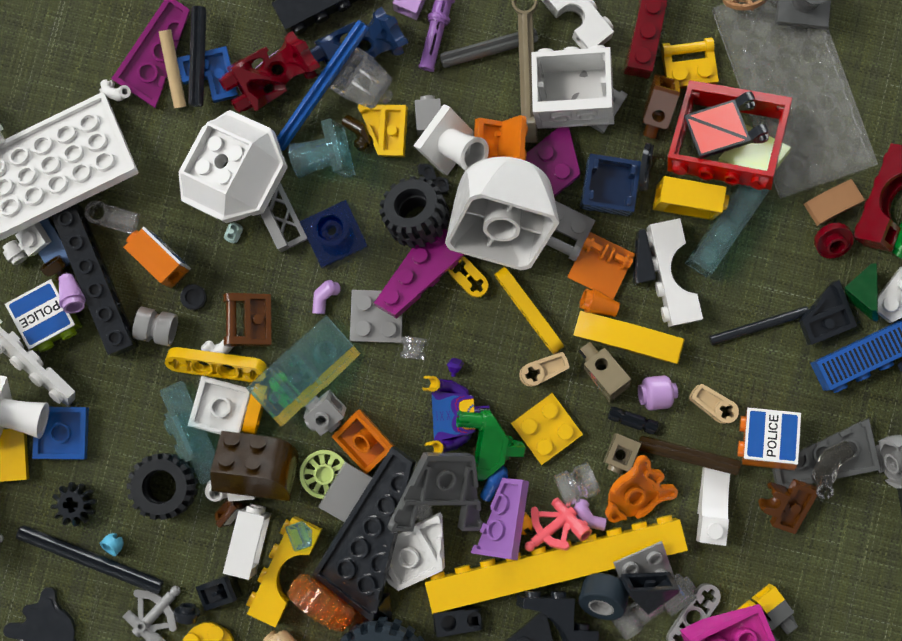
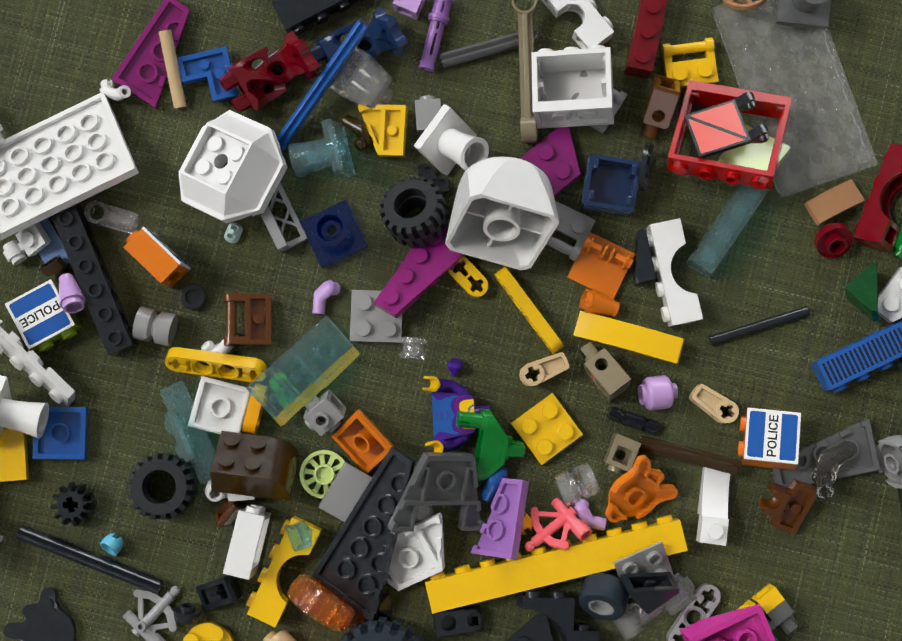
(197, 56): black axle -> none
(503, 137): orange bracket -> none
(690, 198): yellow window -> none
(827, 315): black wing -> none

